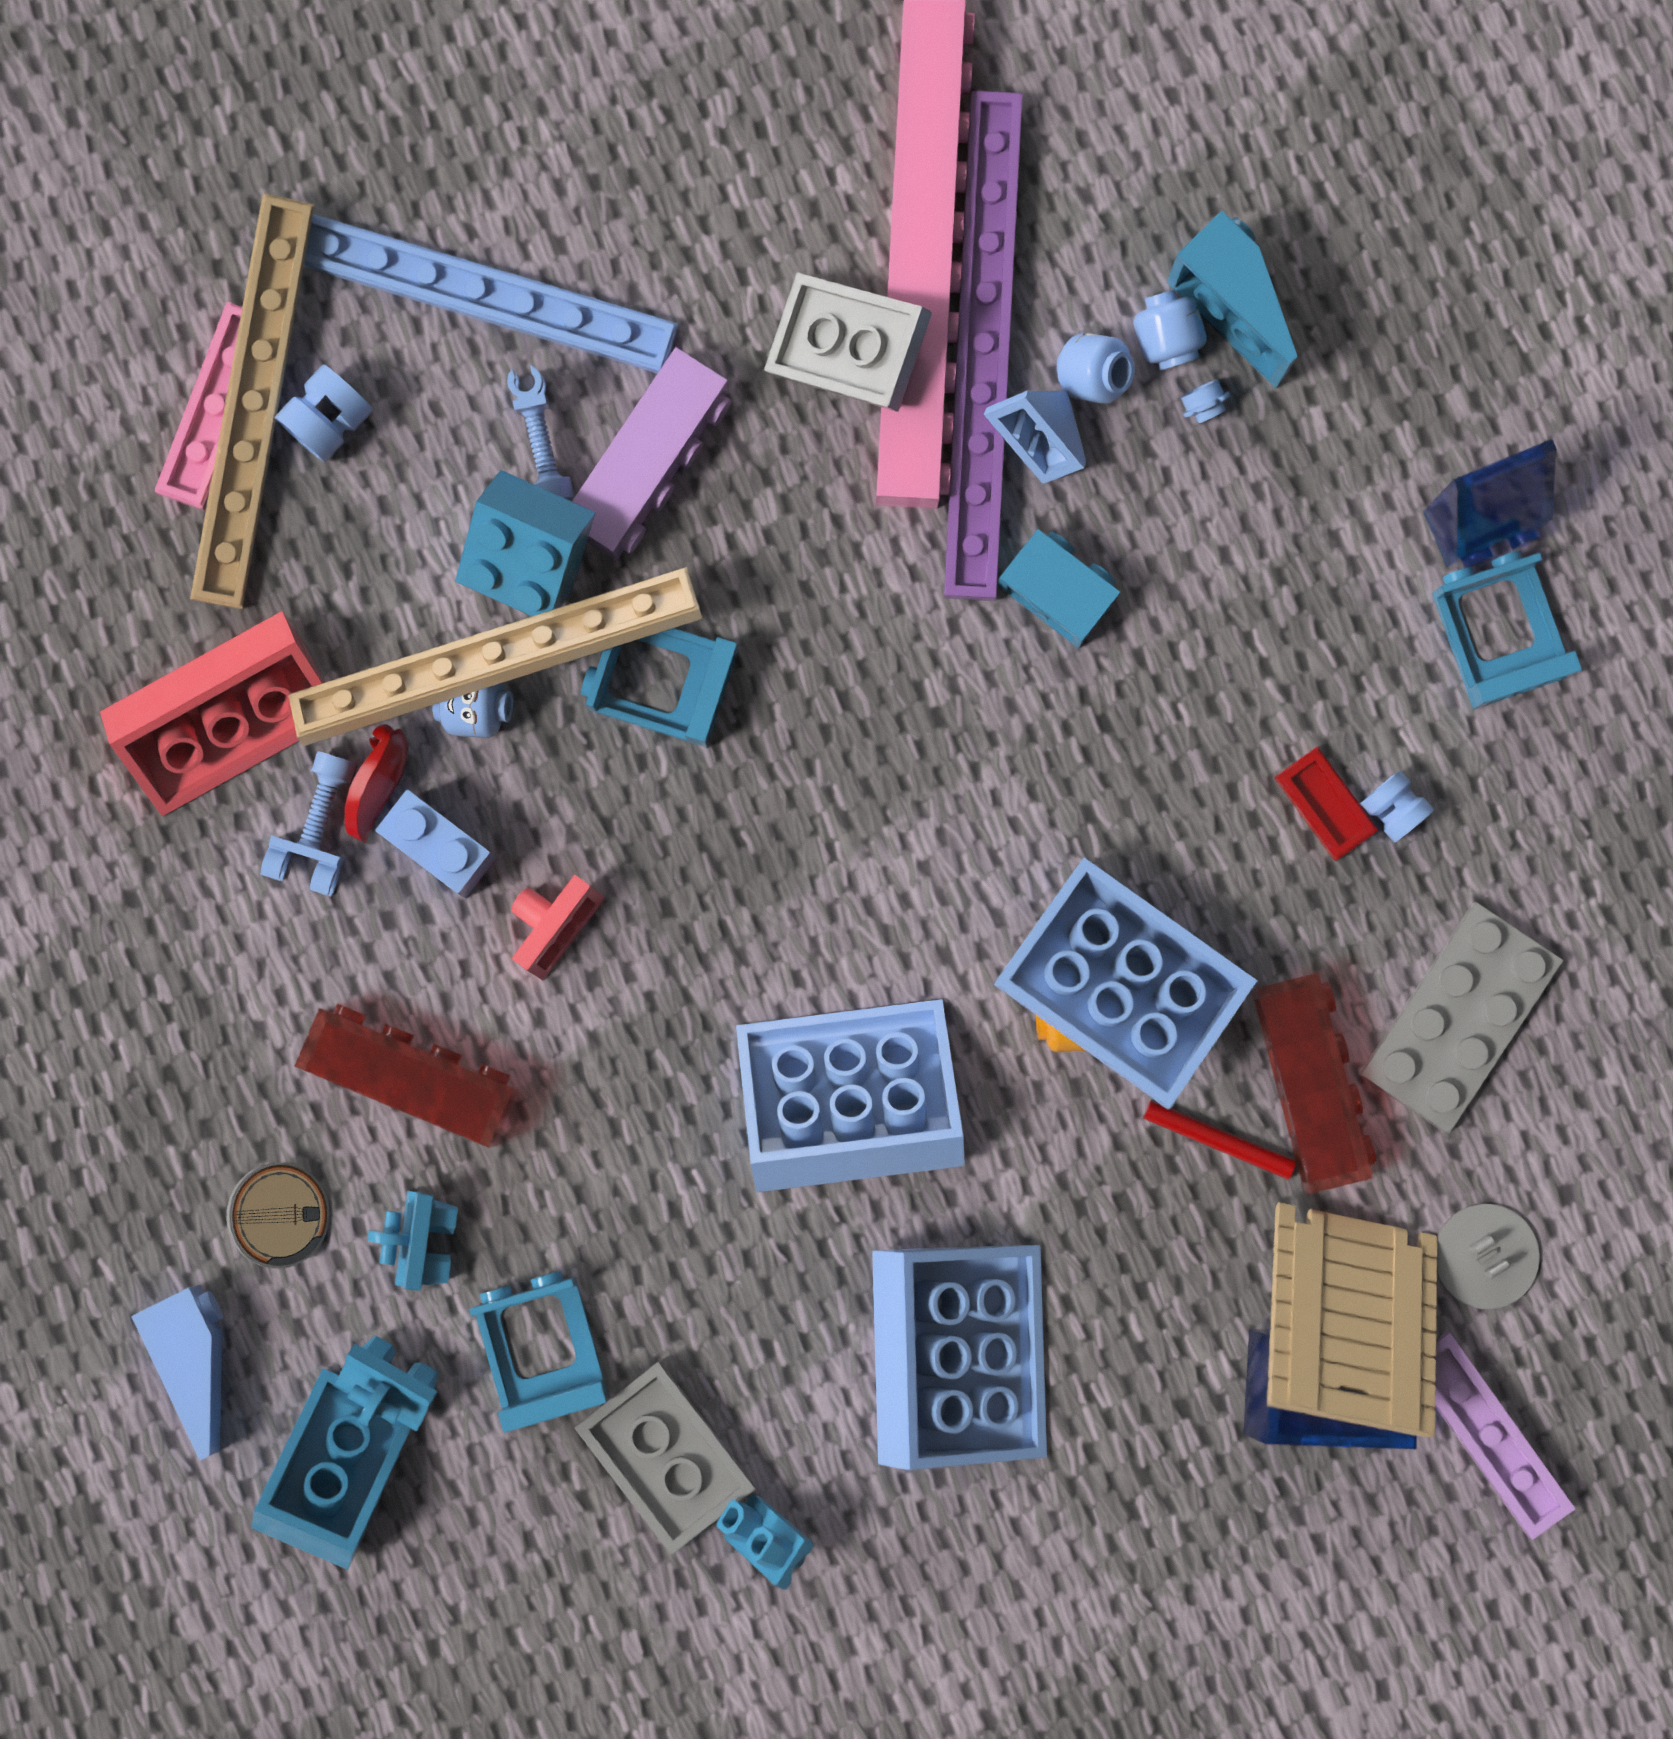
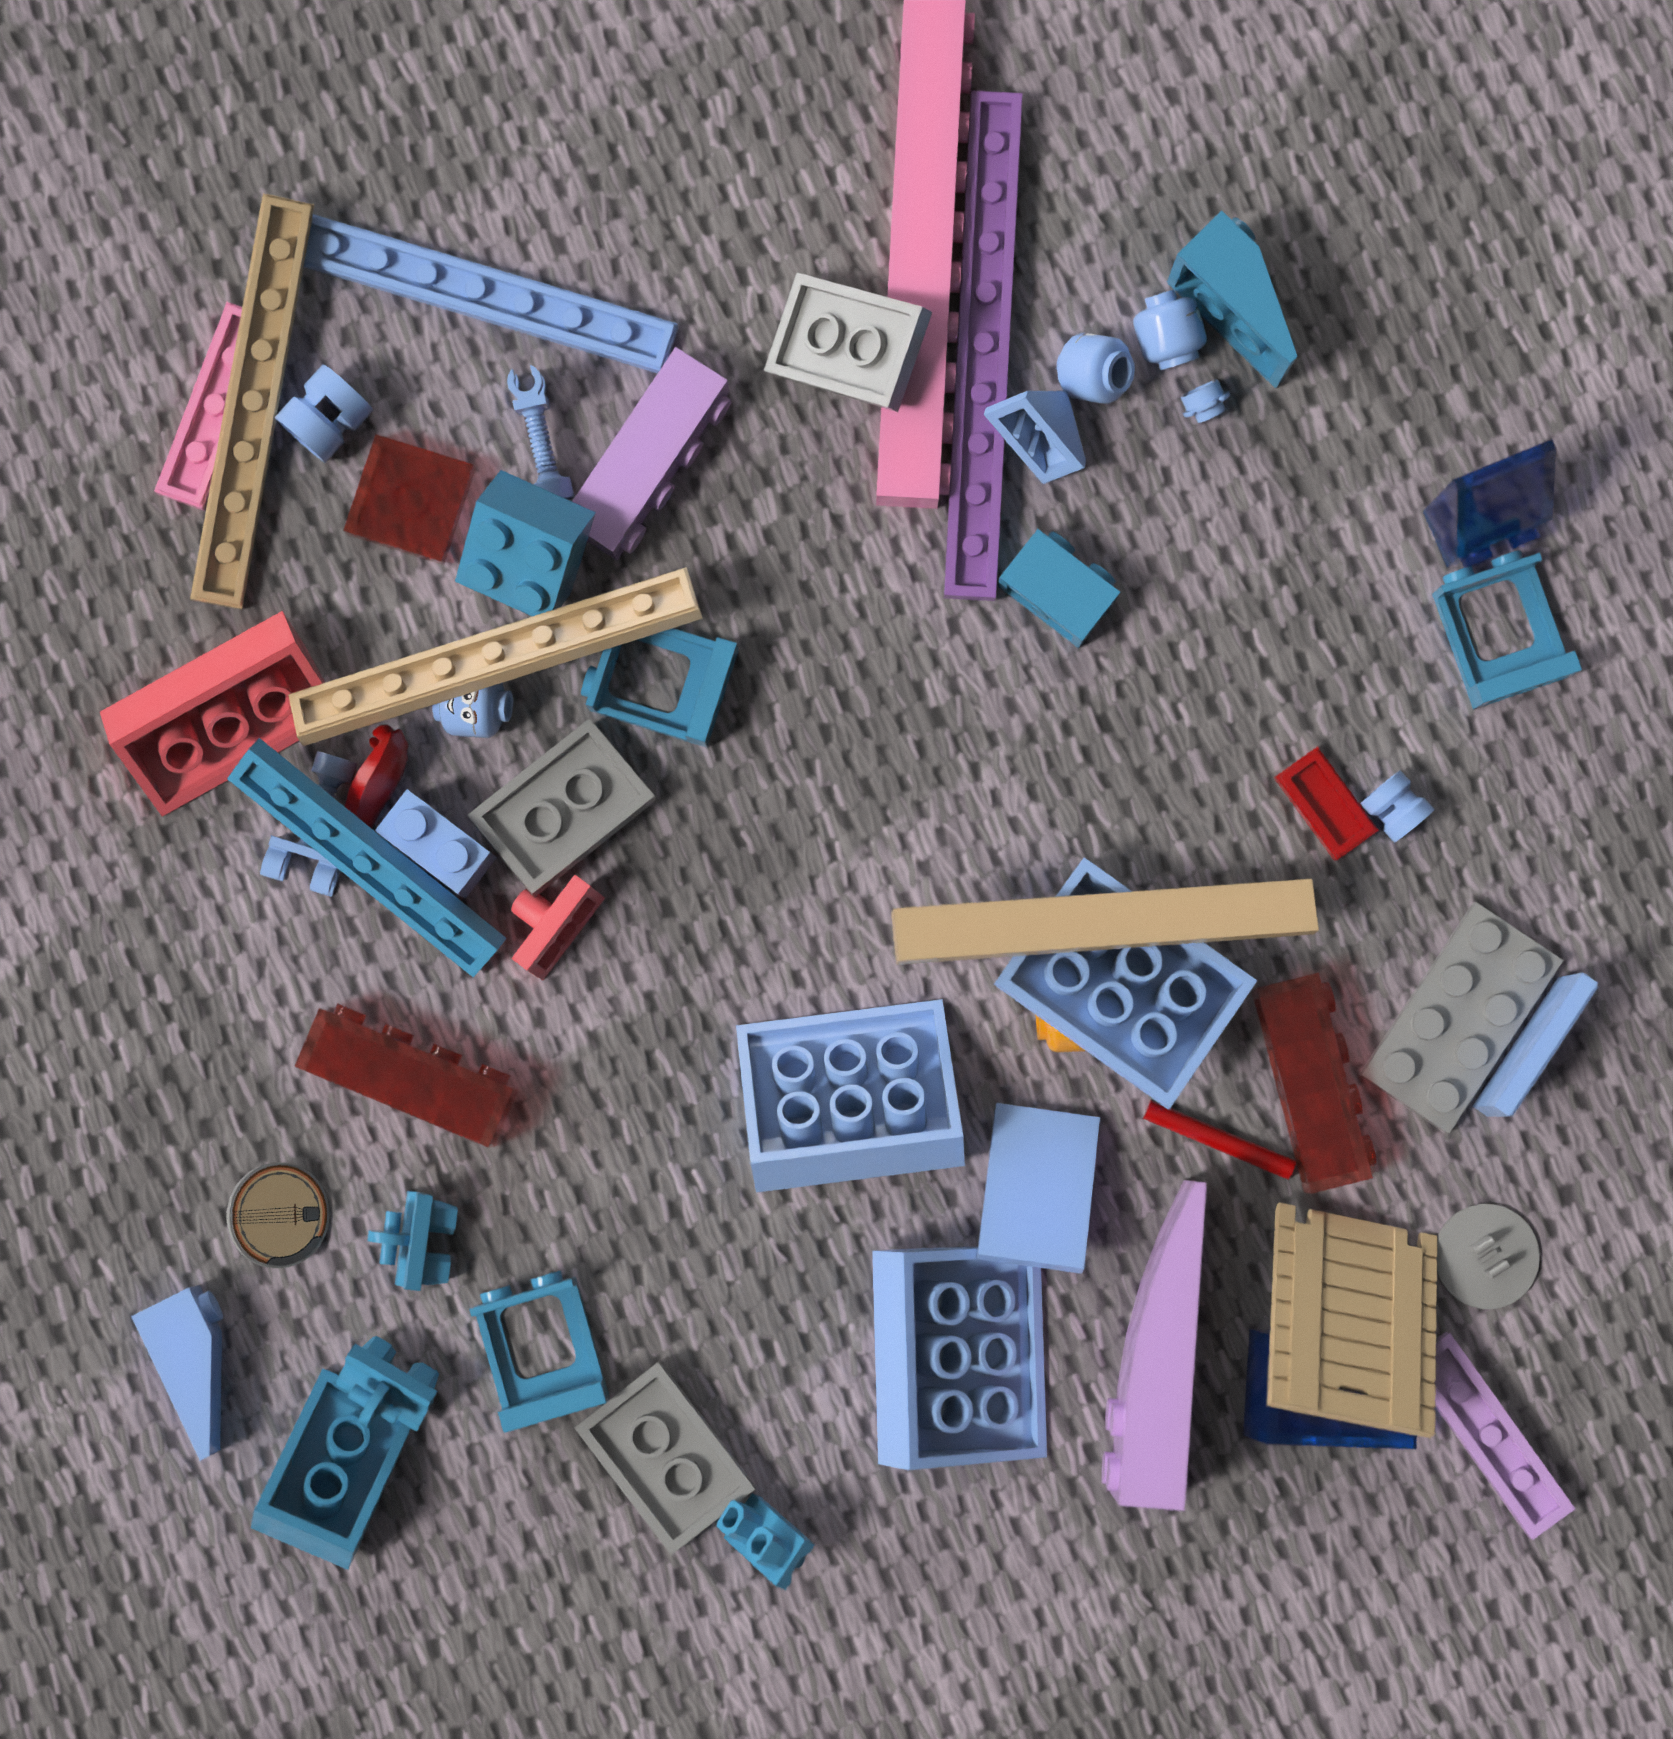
(366, 857): none -> dark azure plate
(409, 499): none -> clear red plate
(561, 807): none -> light grey plate
(1038, 1188): none -> light blue tile
(1104, 921): none -> tan tile
(1157, 1367): none -> lavender slope
(1536, 1045): none -> light blue tile

